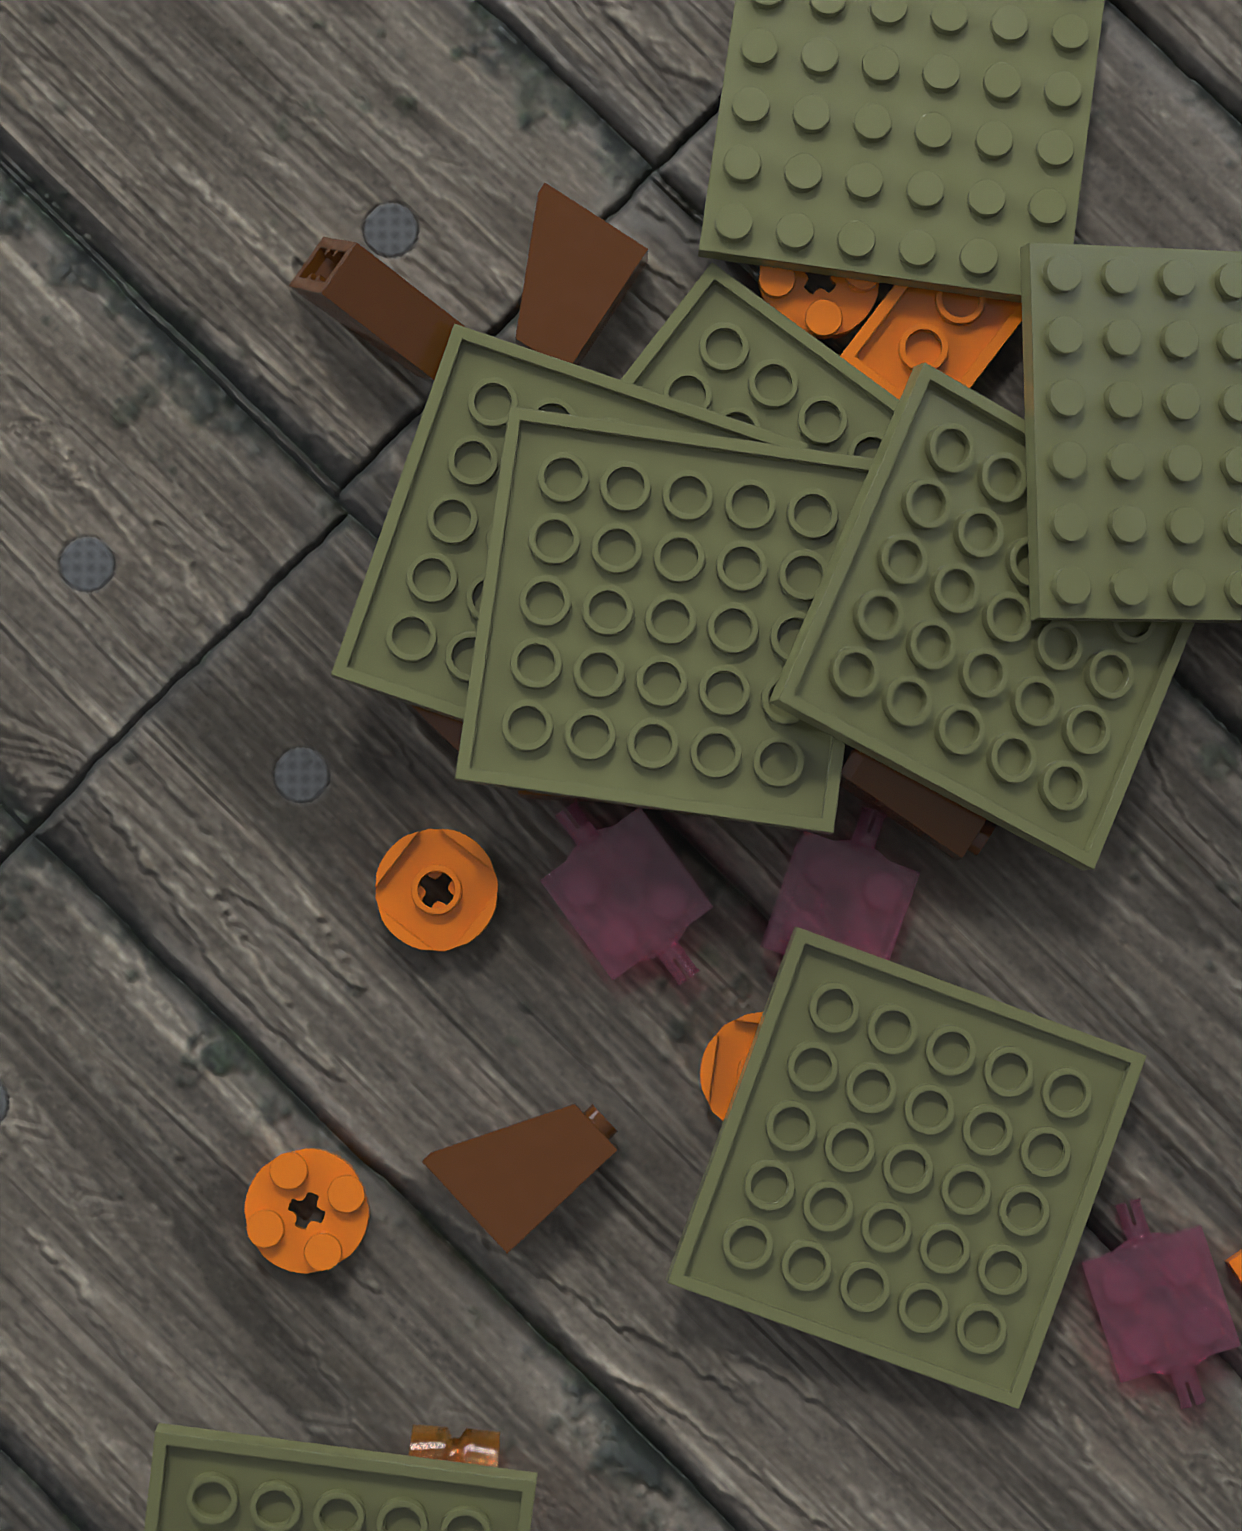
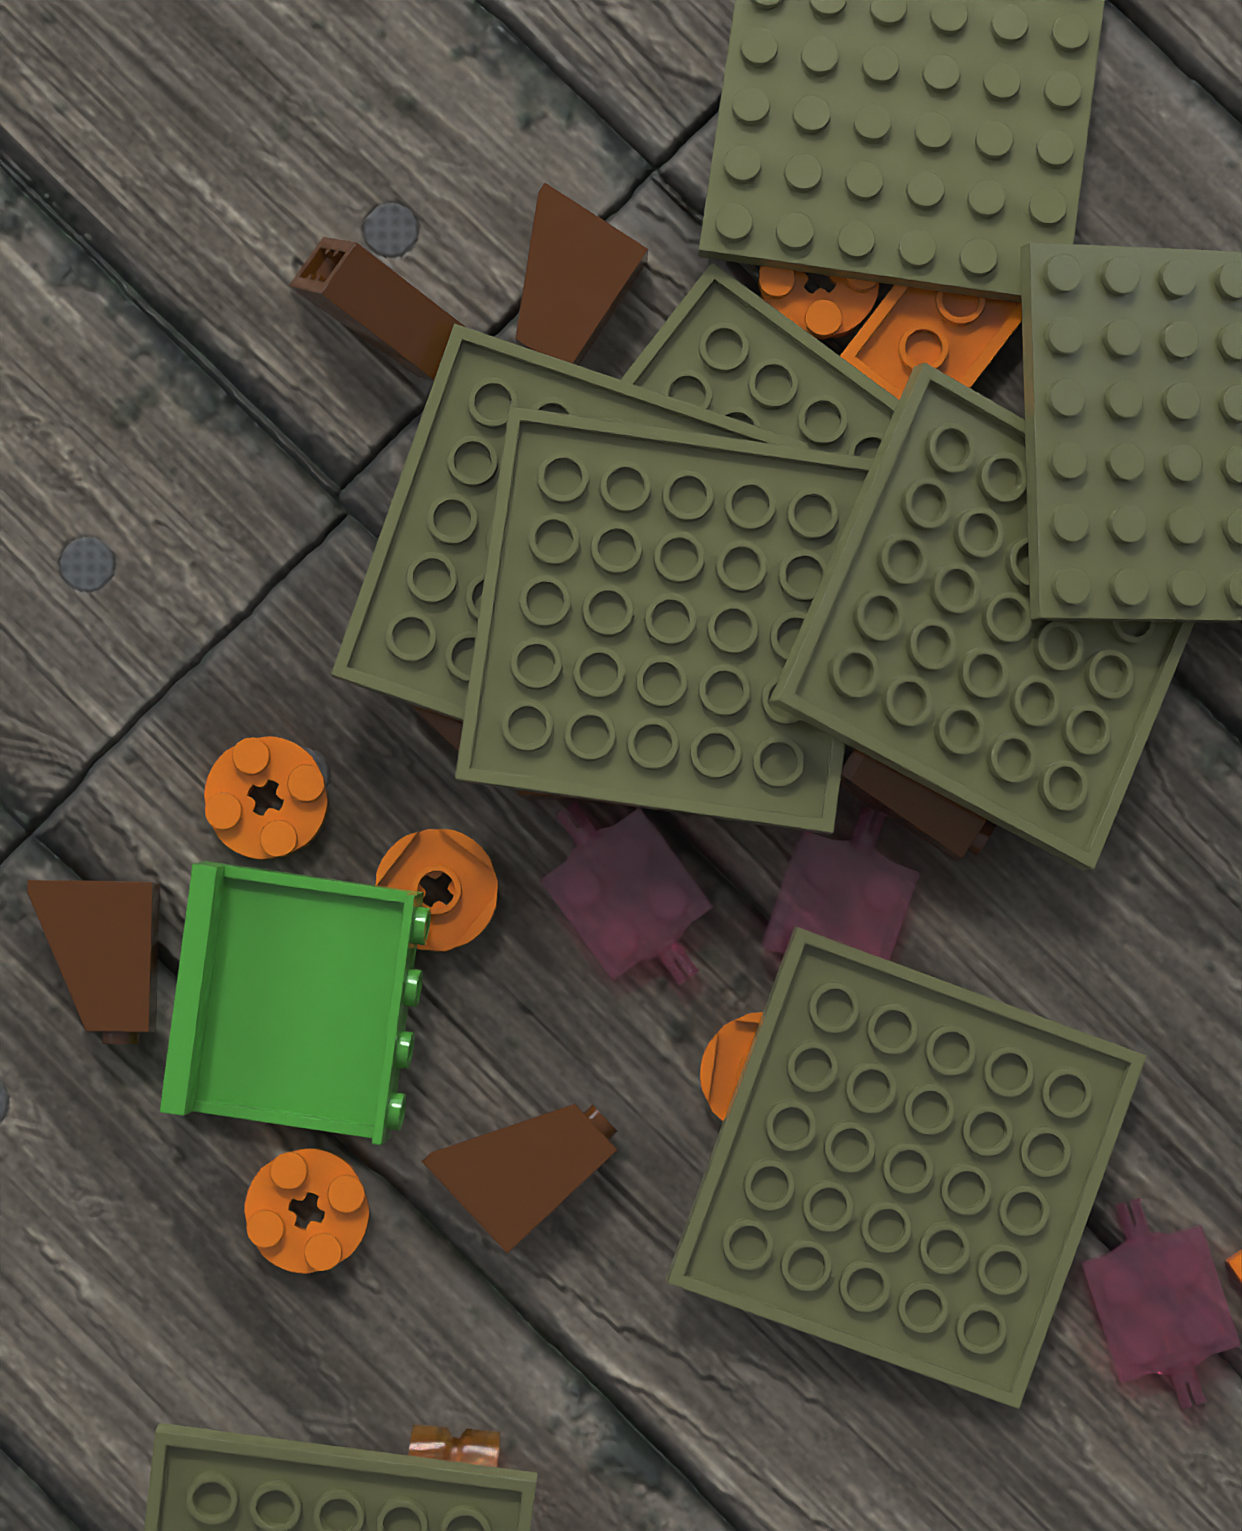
(105, 950): none -> reddish brown slope
(253, 764): none -> orange plate
(294, 1000): none -> bright green panel

